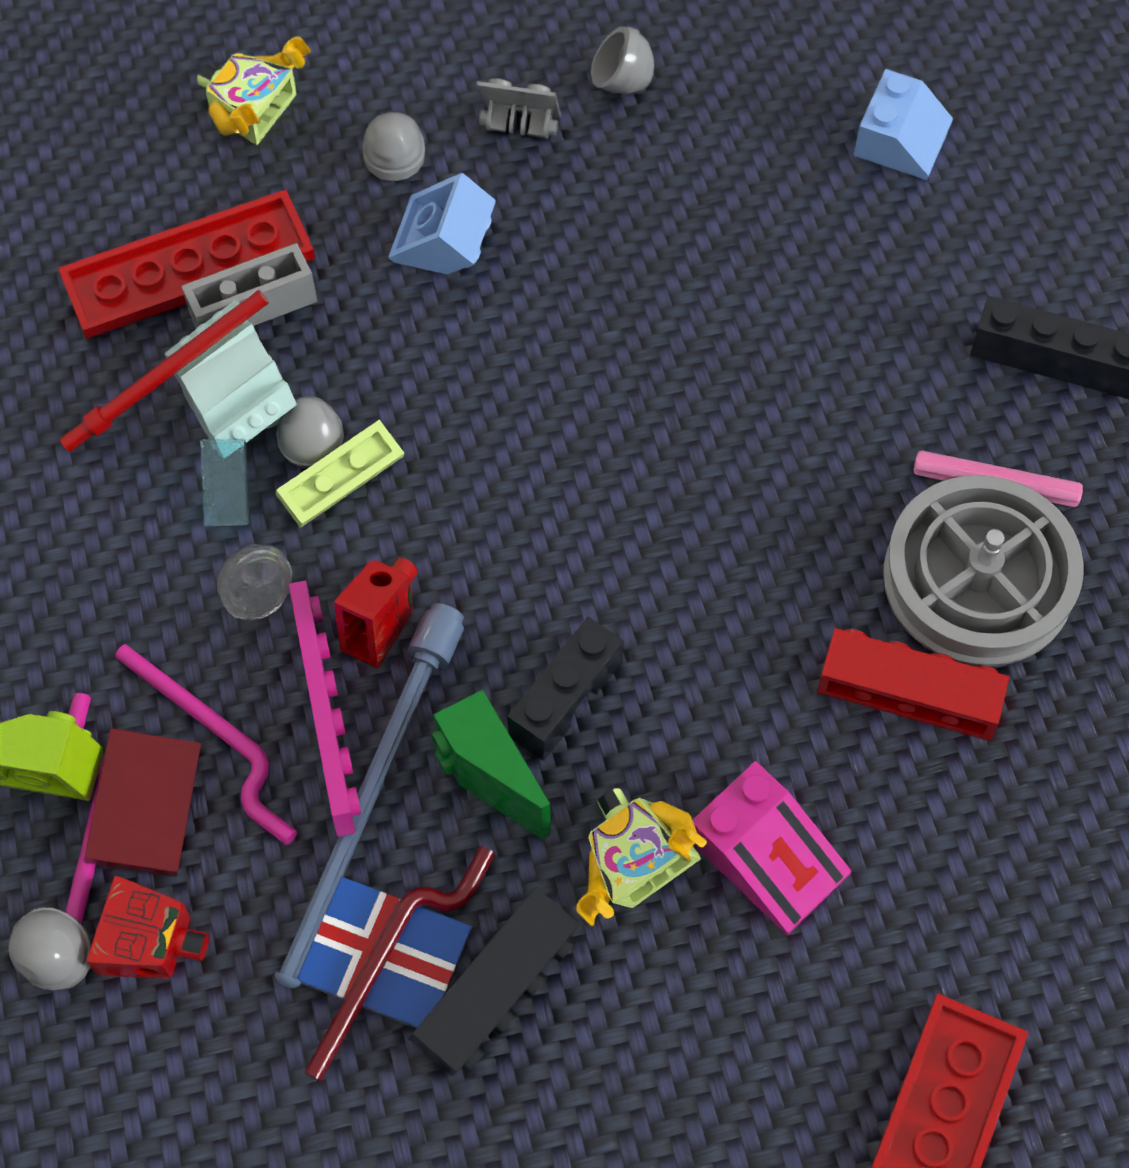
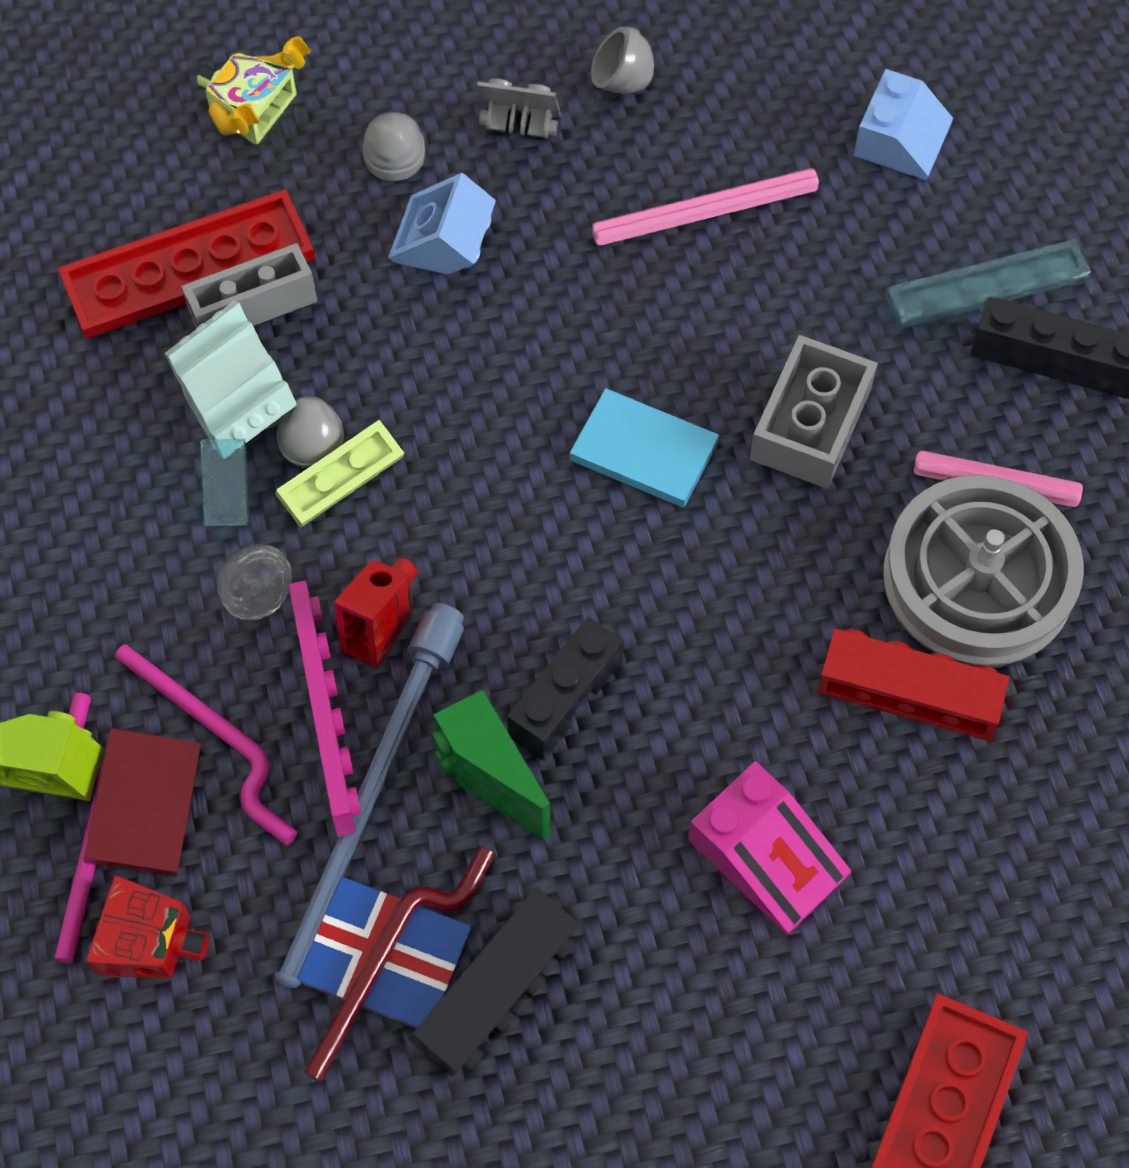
(50, 949): light grey hat -> none
(101, 418): red bar -> none
(635, 852): torso -> none
(644, 448): none -> medium azure tile
(705, 206): none -> bright pink axle
(813, 411): none -> light grey brick
(1000, 278): none -> clear light blue plate

